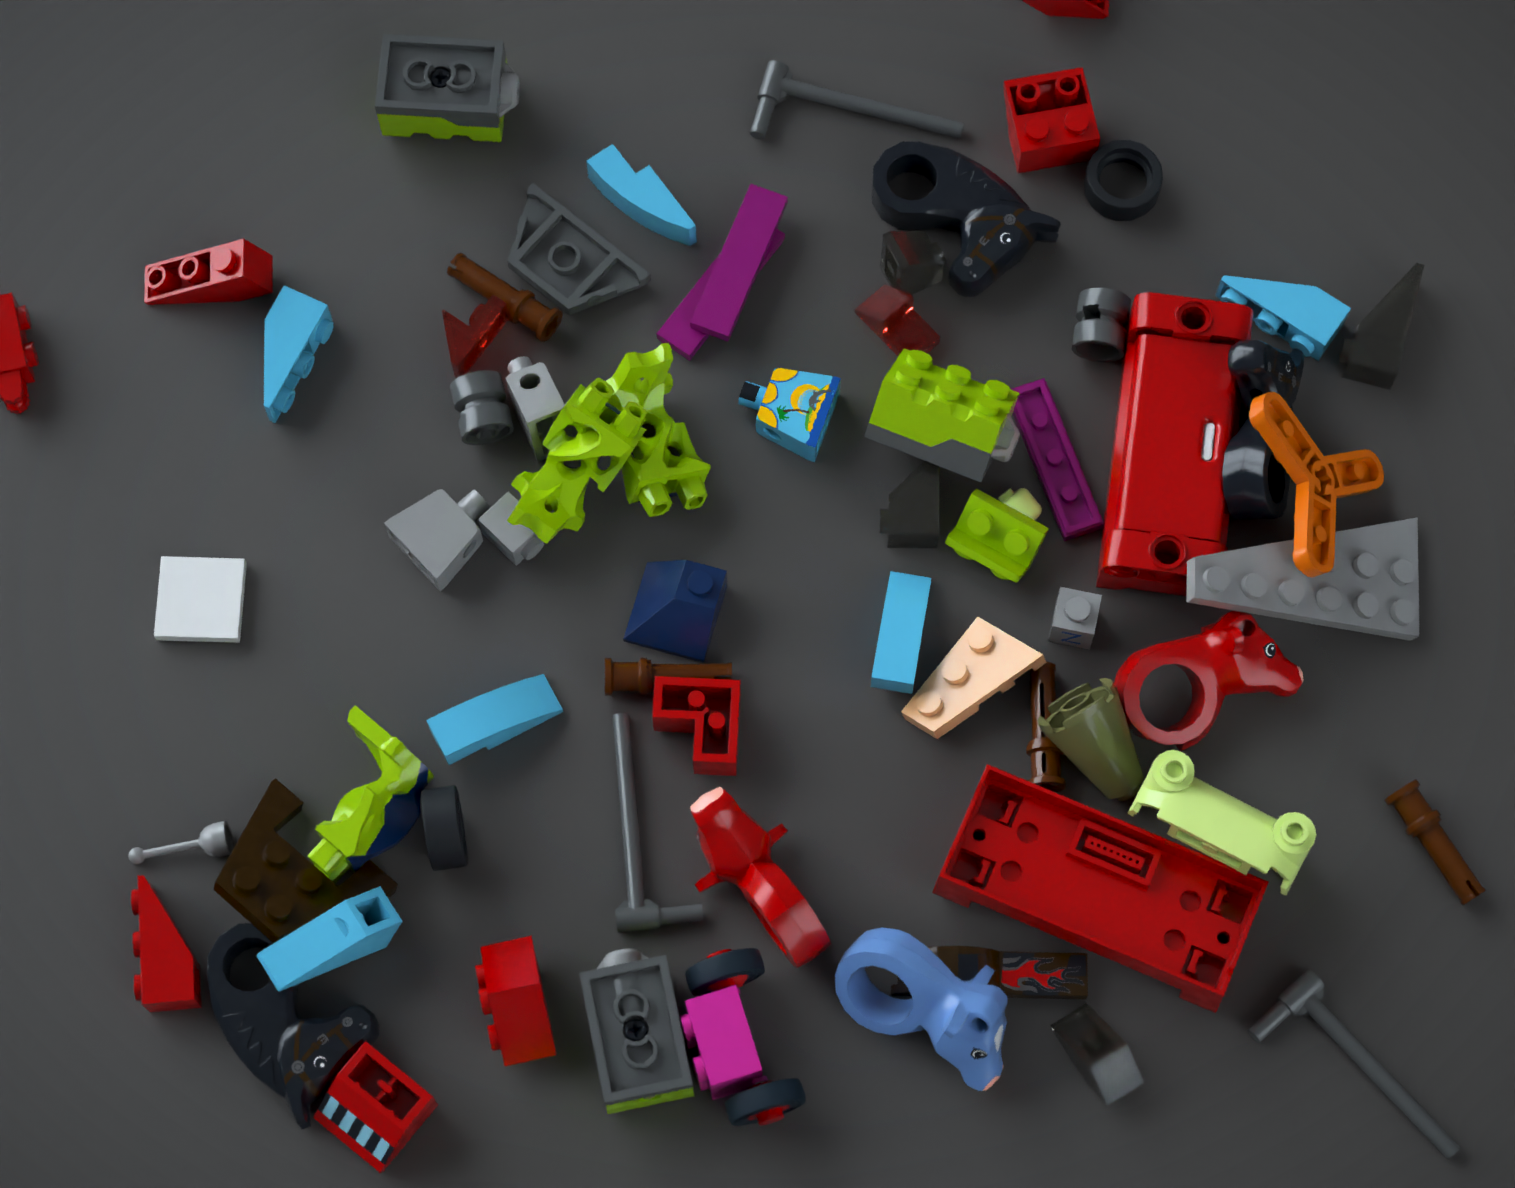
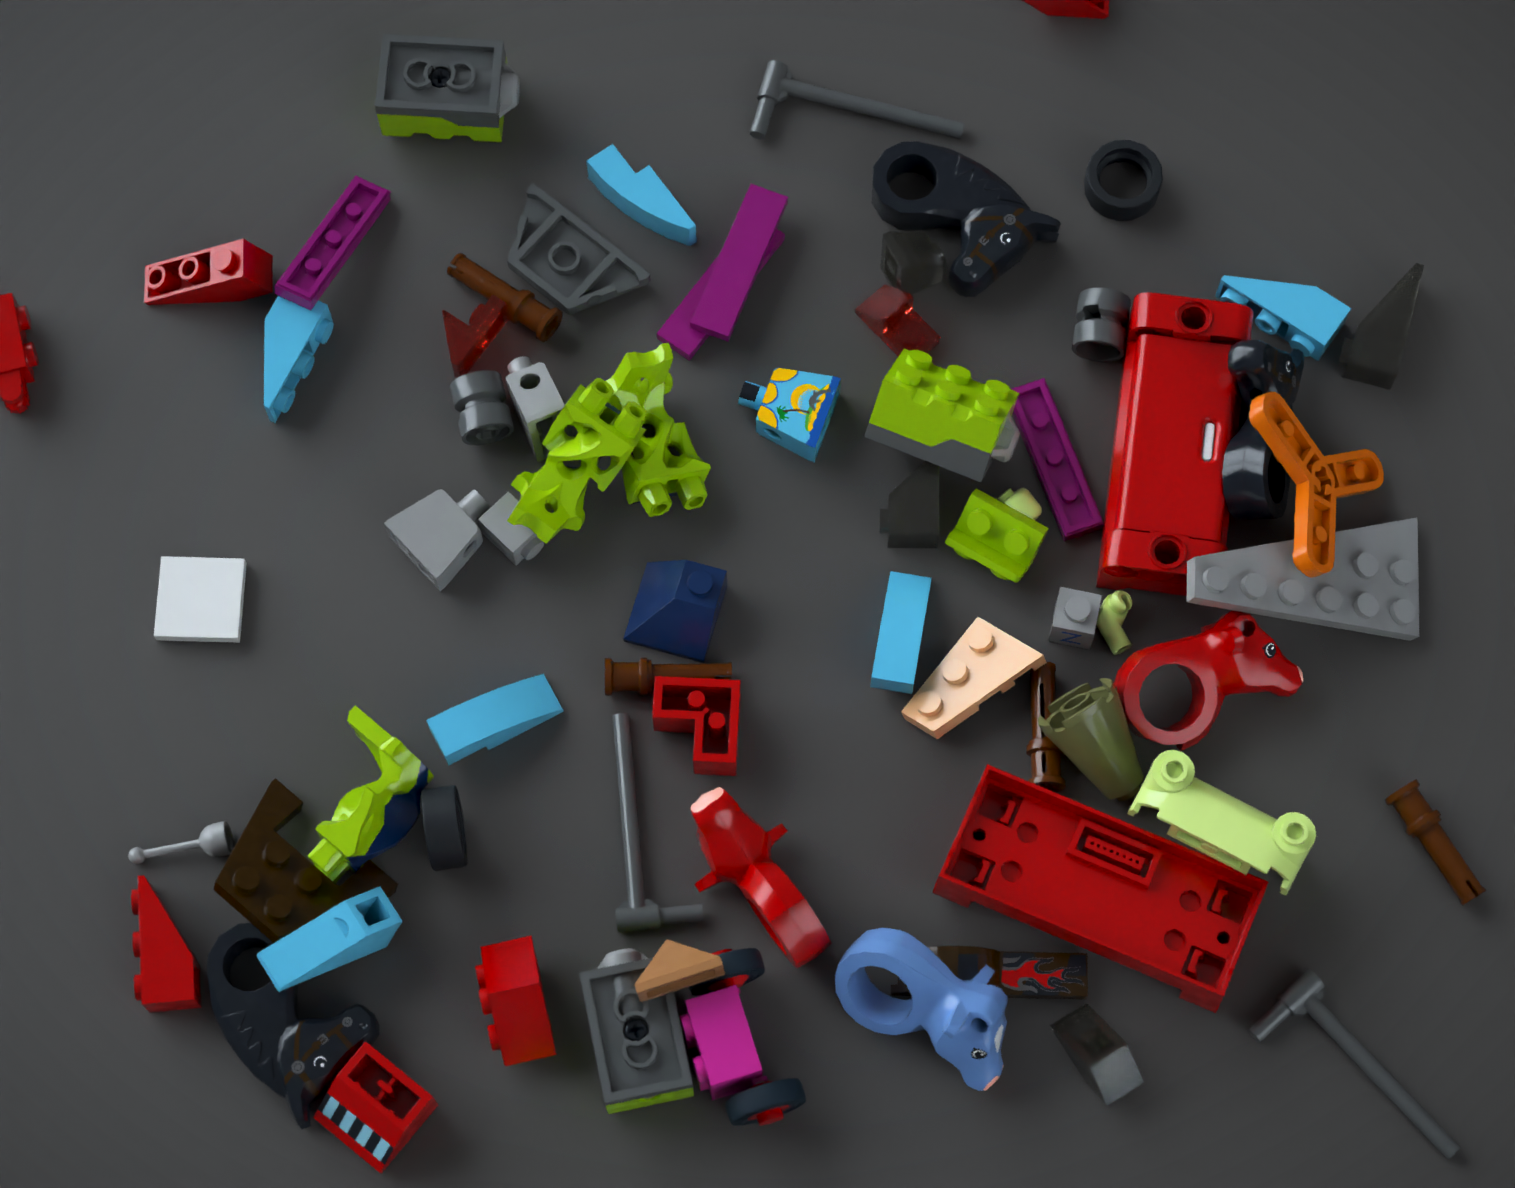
(332, 243): none -> magenta tile
(676, 968): none -> medium nougat slope
(1050, 120): red slope -> none
(1111, 618): none -> yellowish green arm

